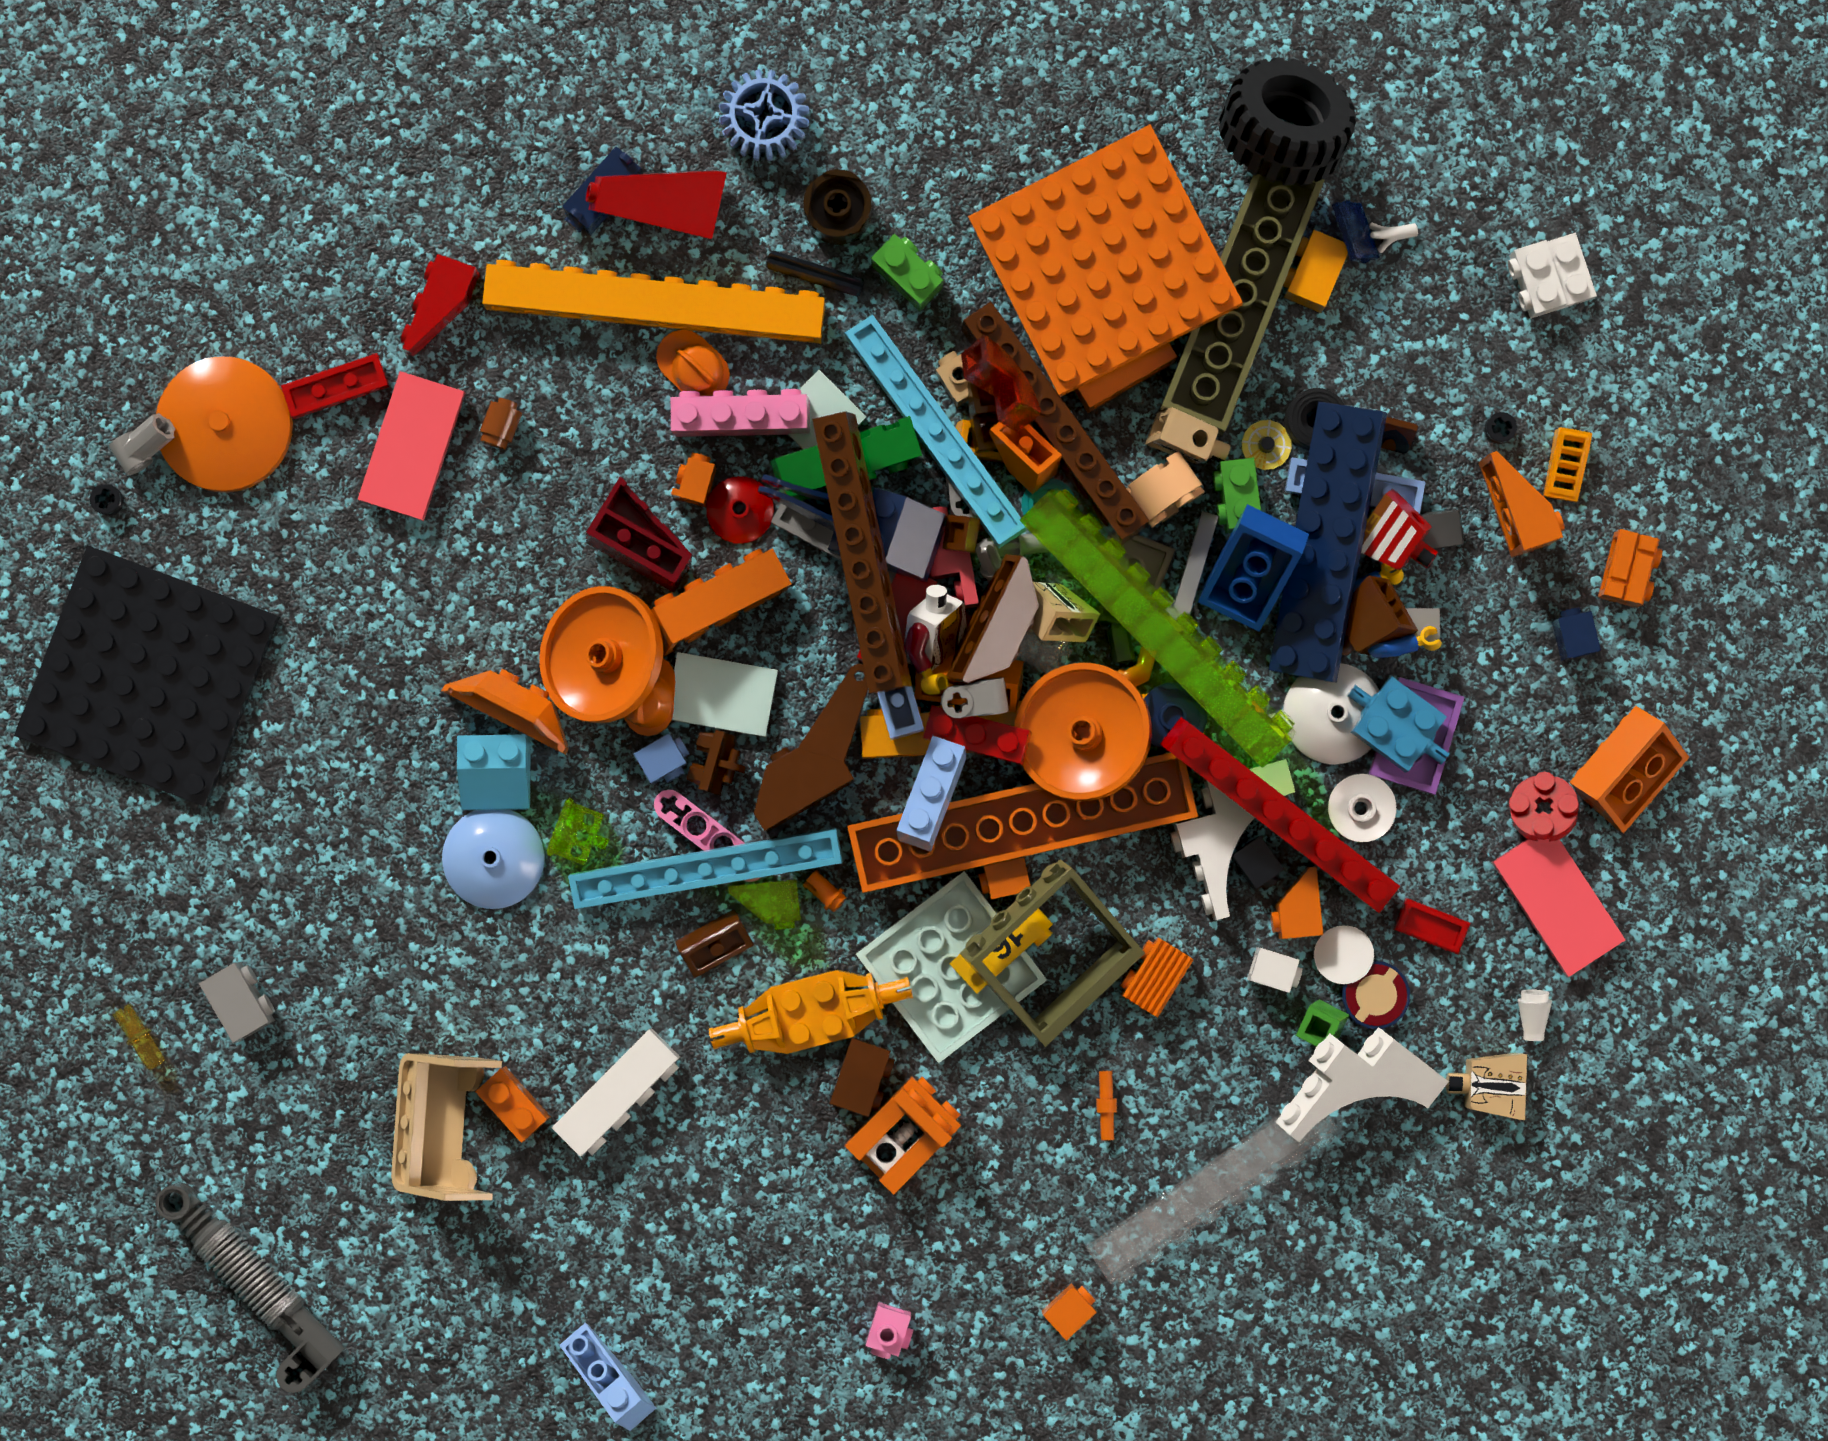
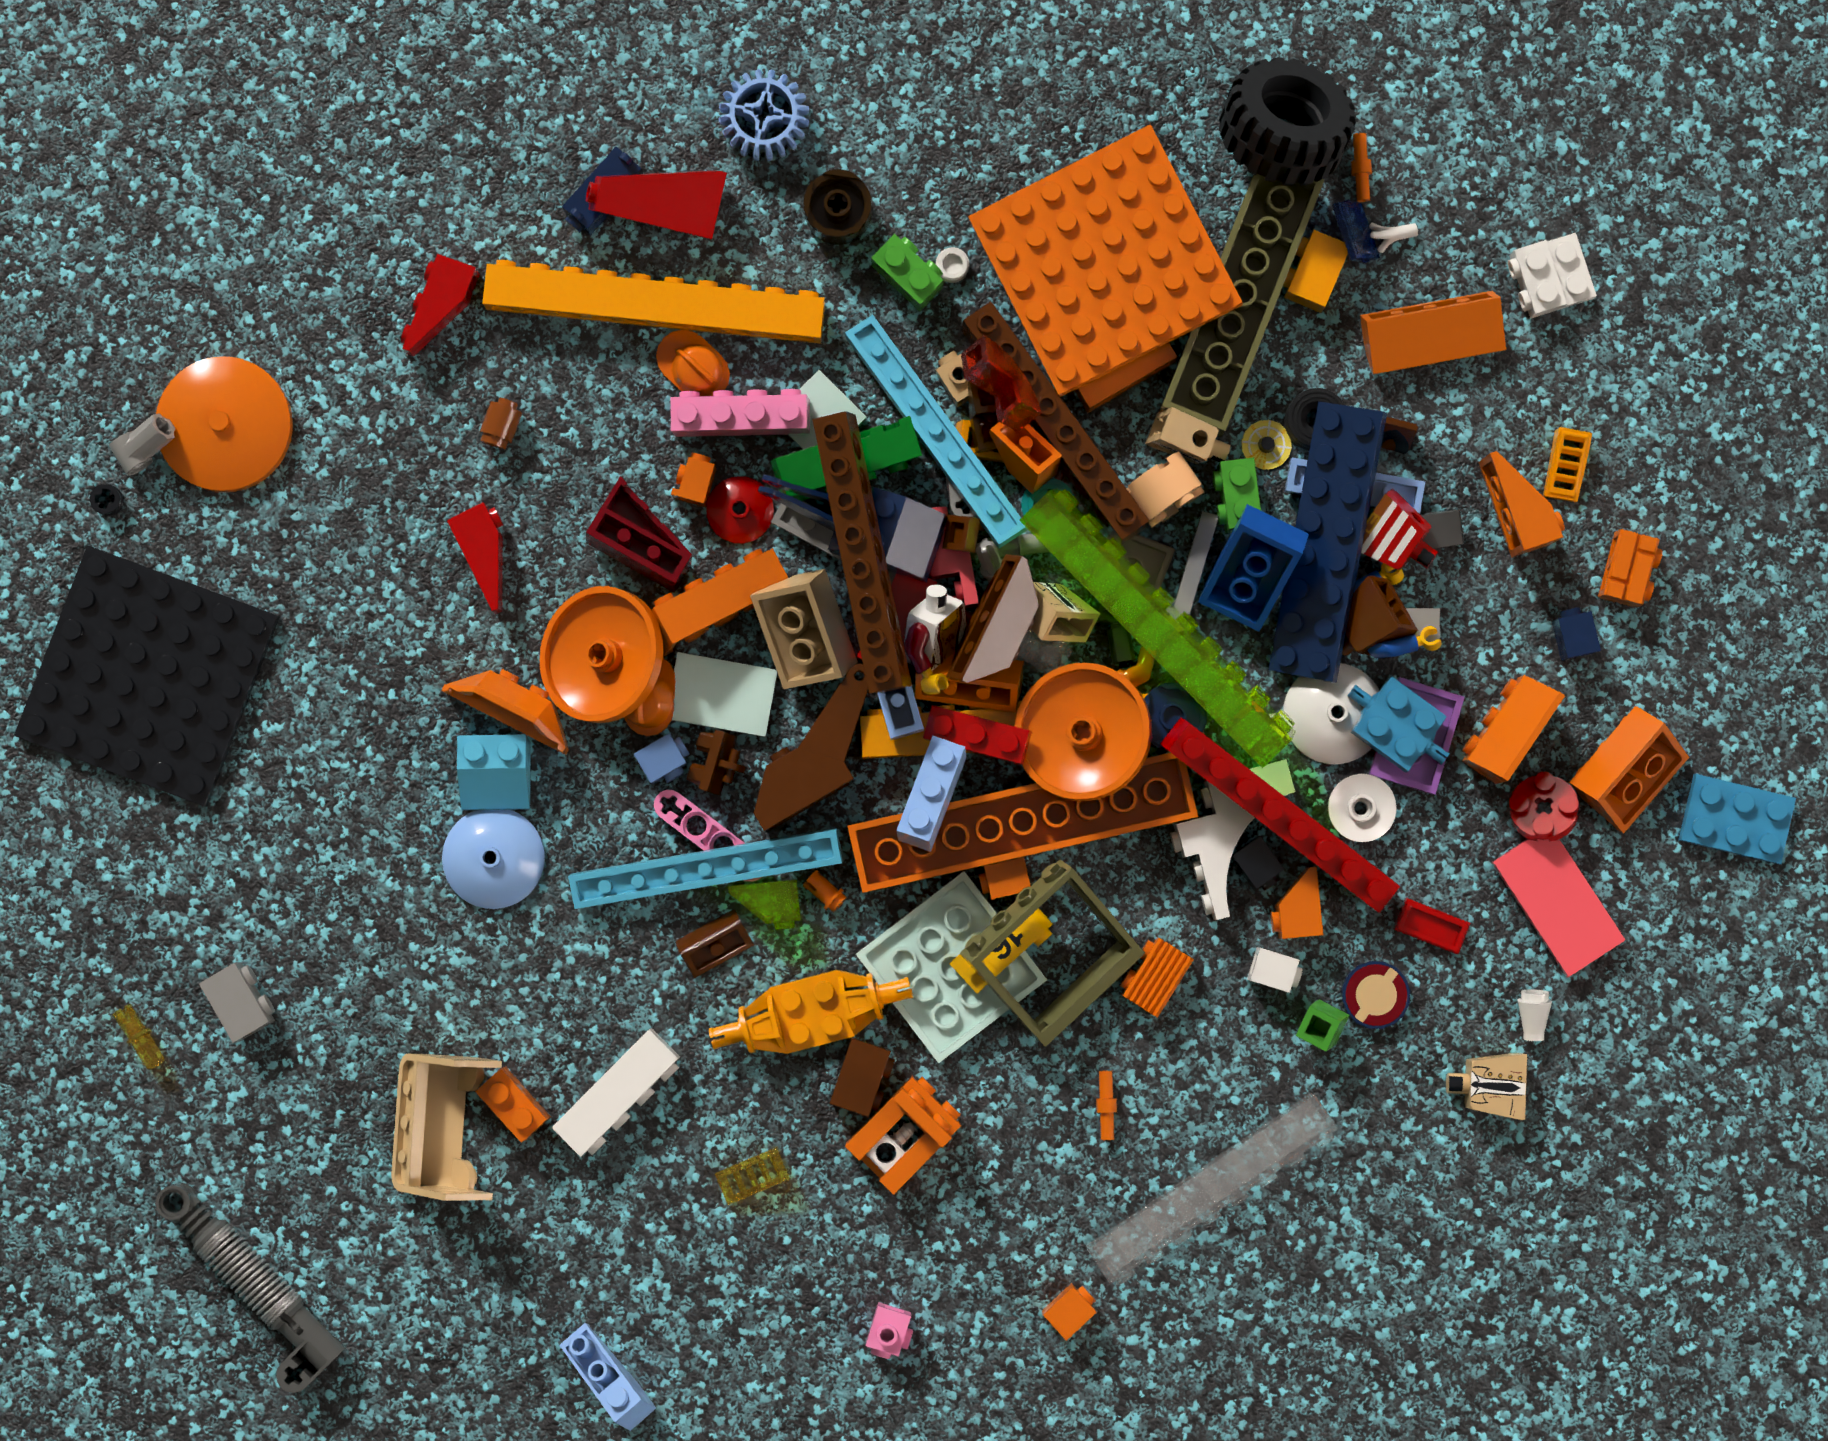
(335, 386): red plate -> none
(411, 446): coral tile -> none
(482, 546): none -> red slope
(566, 832): clear neon green piece -> none
(778, 1164): none -> clear yellow slope
(804, 629): none -> tan slope
(815, 273): black axle -> none
(953, 264): none -> white tile
(982, 698): light grey piece -> none
(1344, 954): white sticker -> none
(1345, 1077): white arch -> none
(1361, 167): none -> orange bar
(1433, 332): none -> orange brick
(1503, 418): black bush -> none
(1511, 728): none -> orange slope
(1737, 819): none -> dark azure plate

